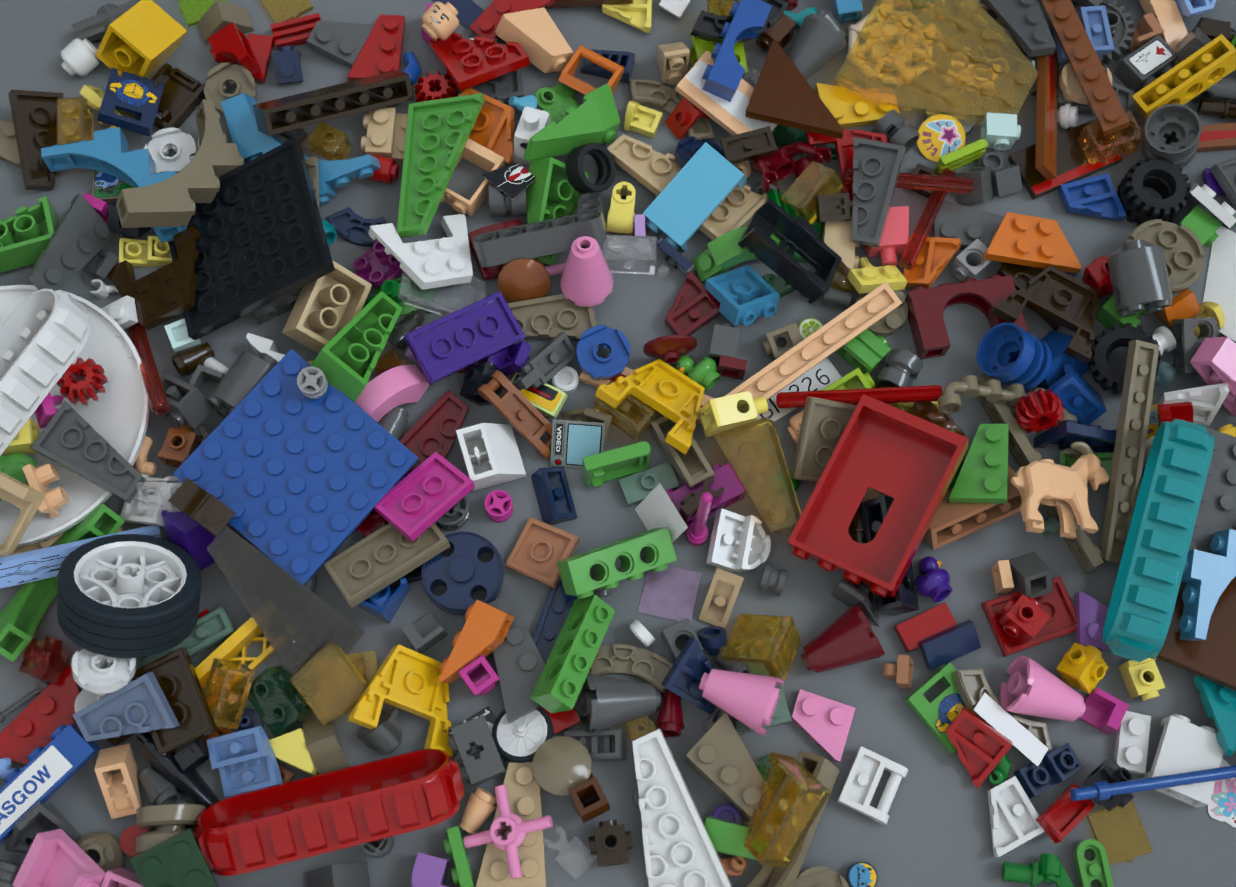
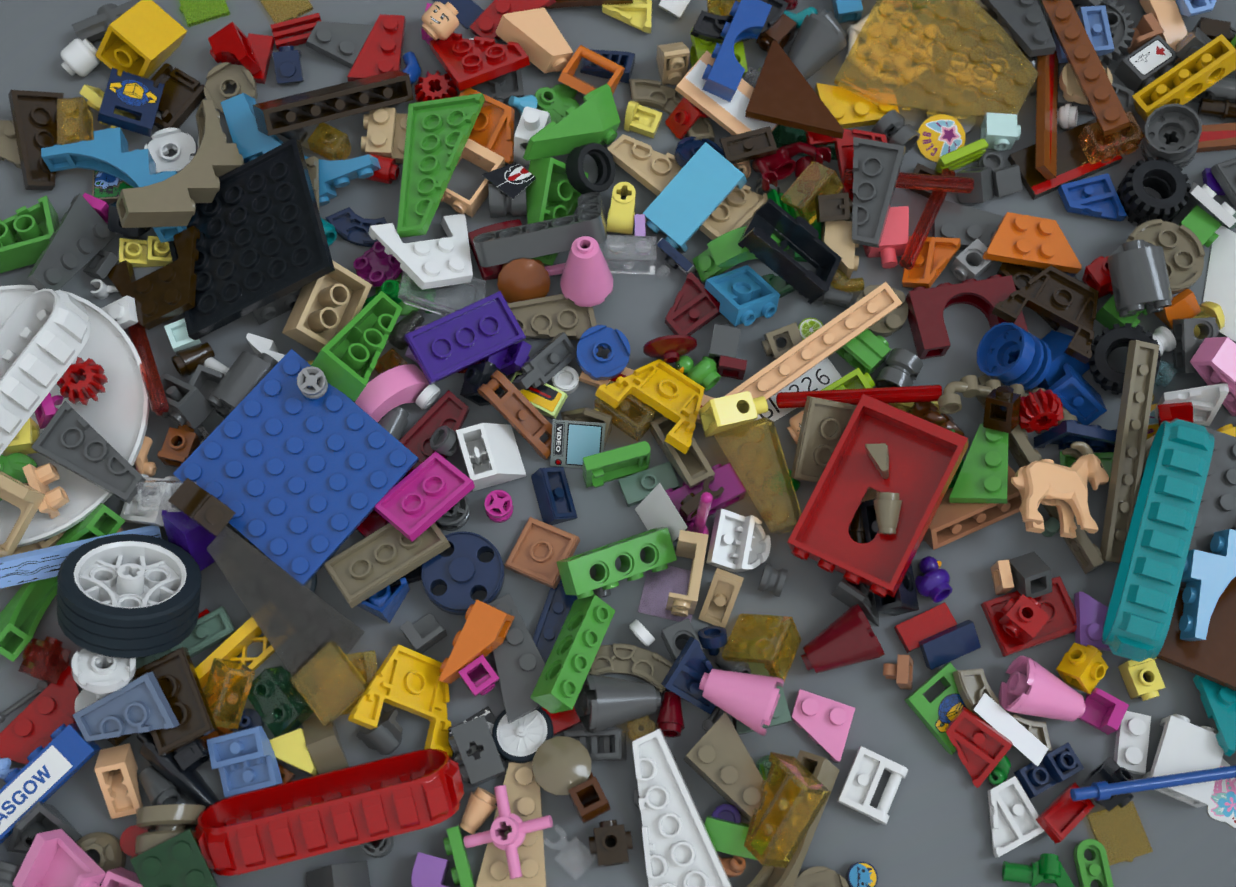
(221, 15): dark tan slope -> none
(428, 396): none -> white tile
(444, 441): none -> dark grey tile
(691, 546): none -> tan window
(869, 277): light yellow plate -> none
(880, 457): none -> dark tan slope
(887, 511): none -> dark tan cone
(1002, 409): none -> dark brown brick

